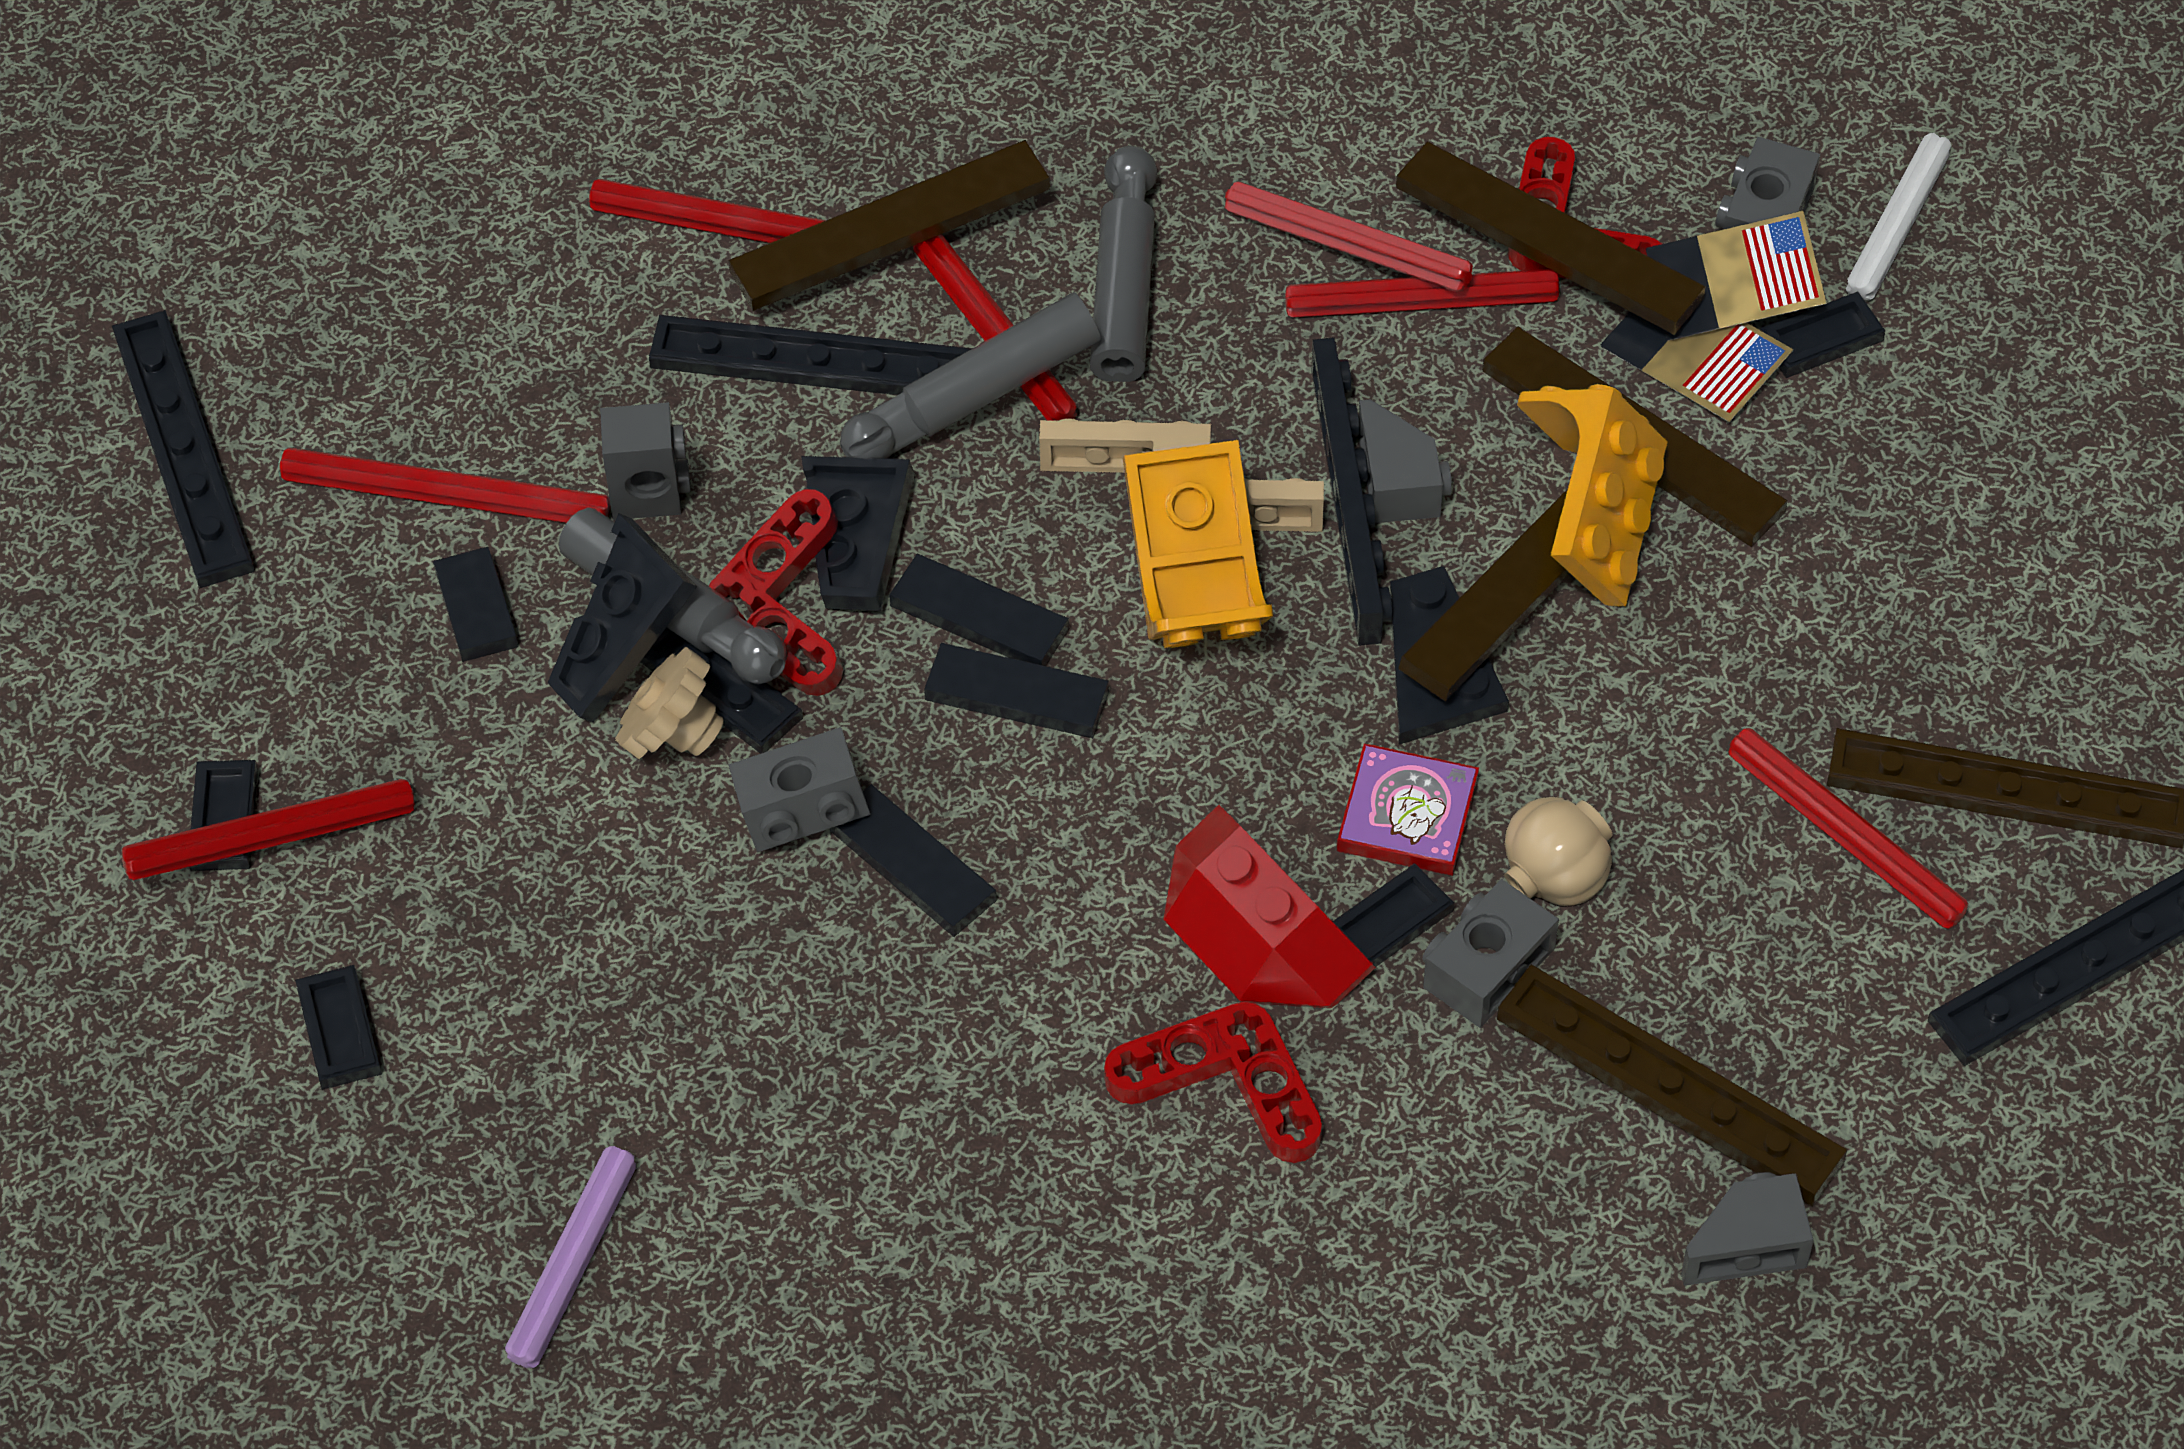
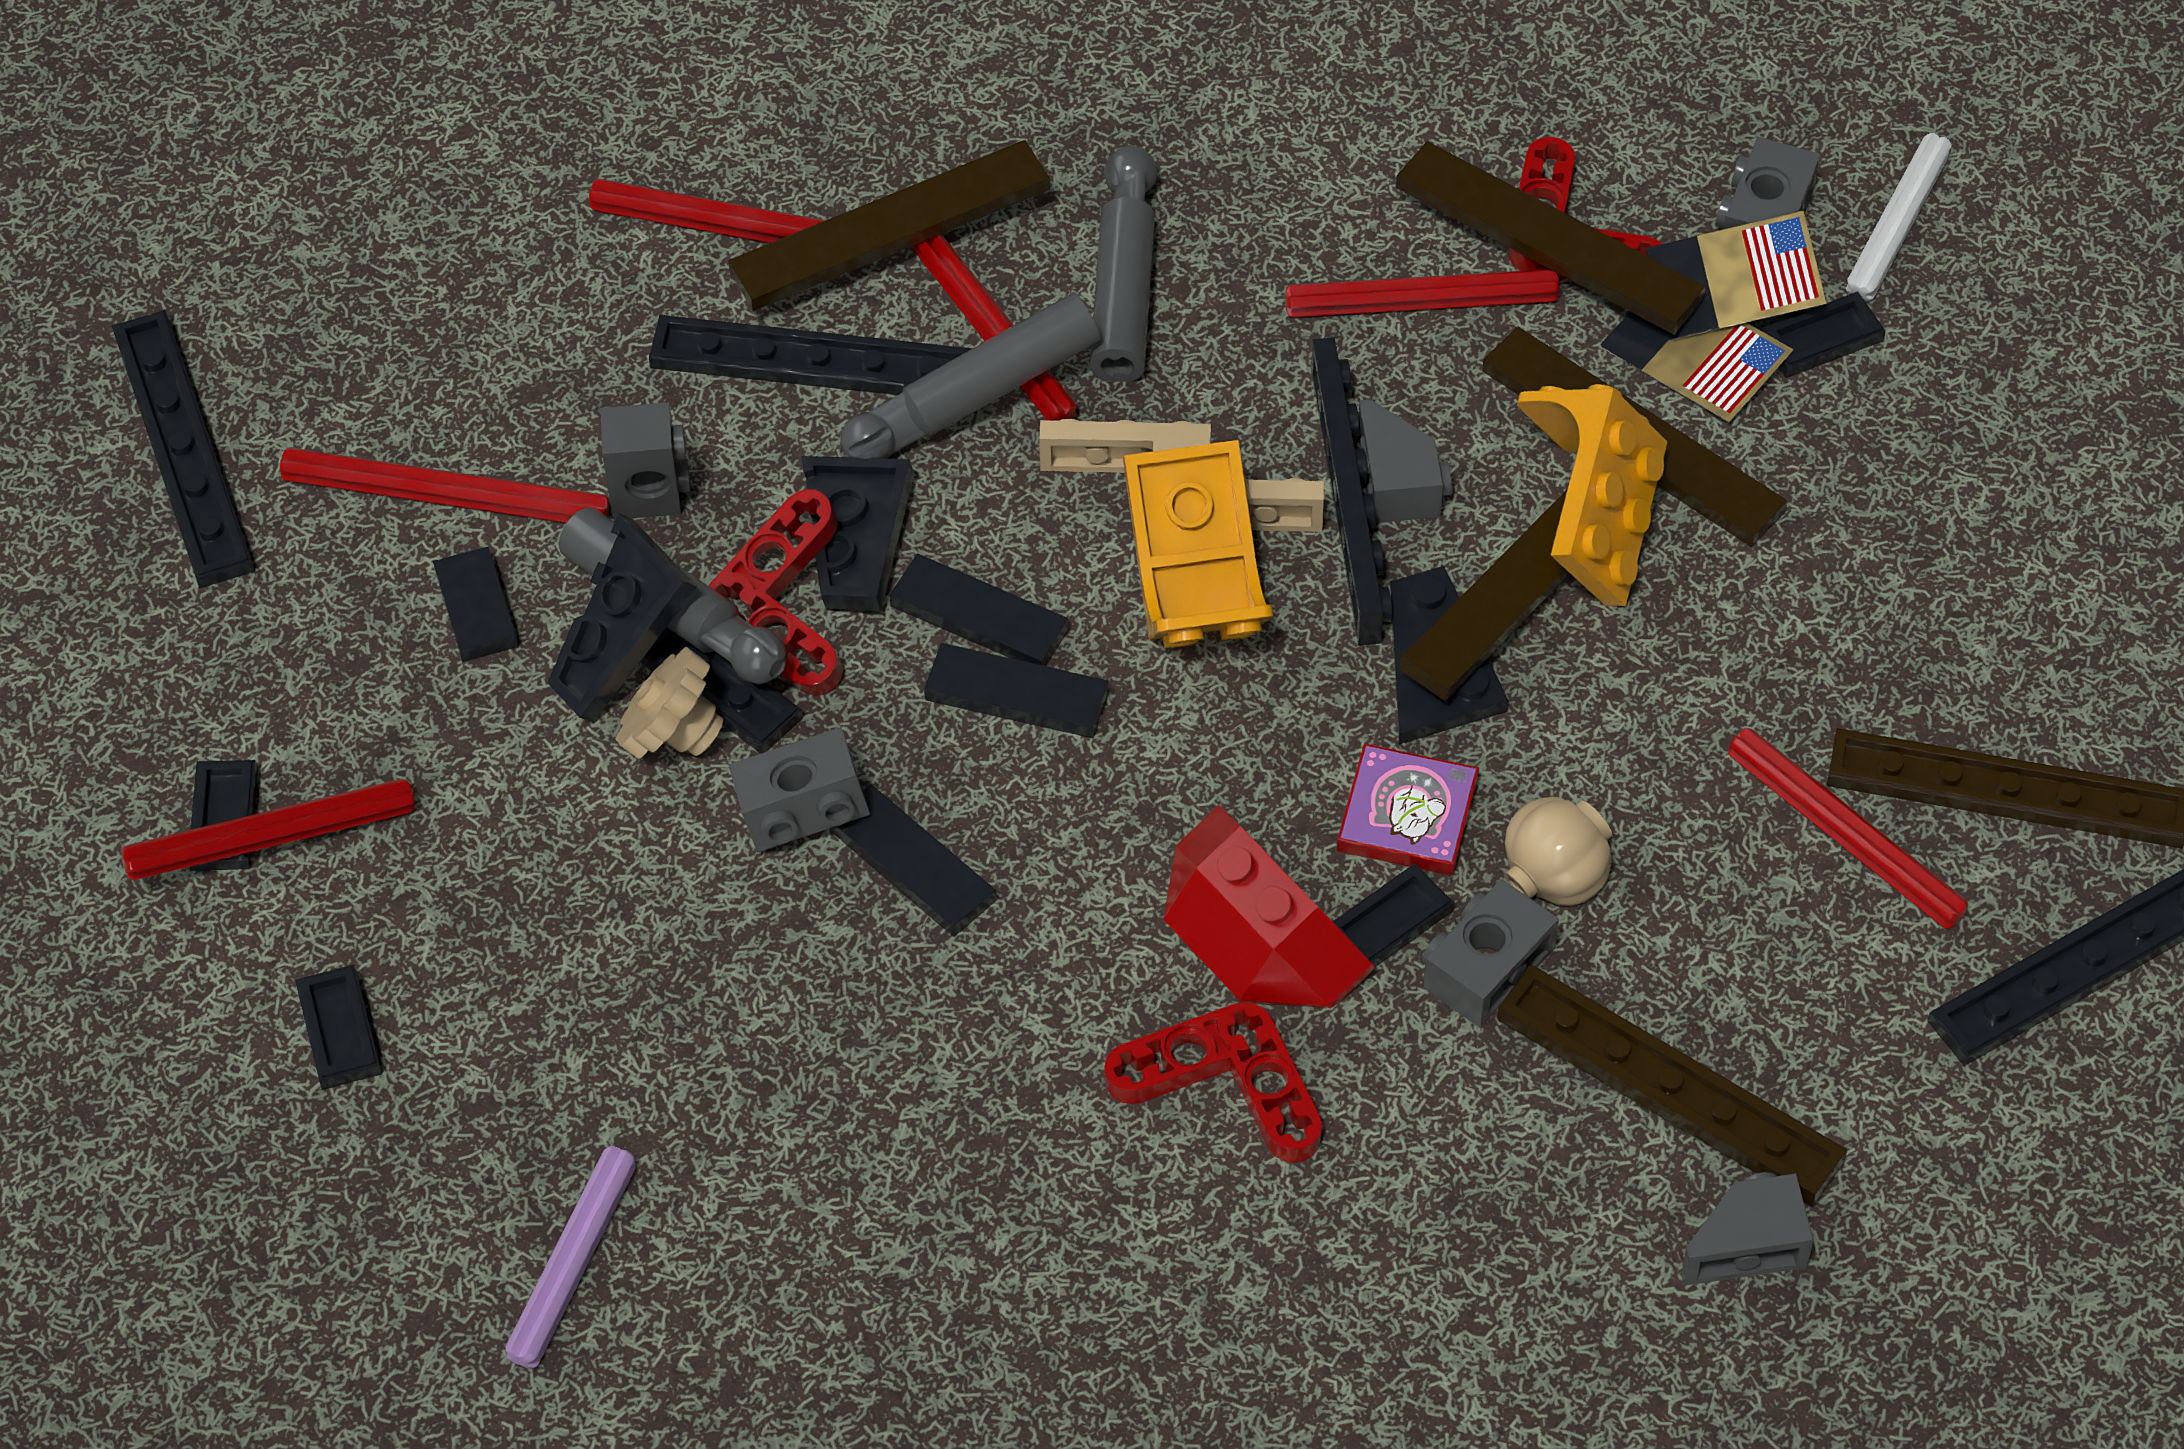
(1349, 236): red axle -> none

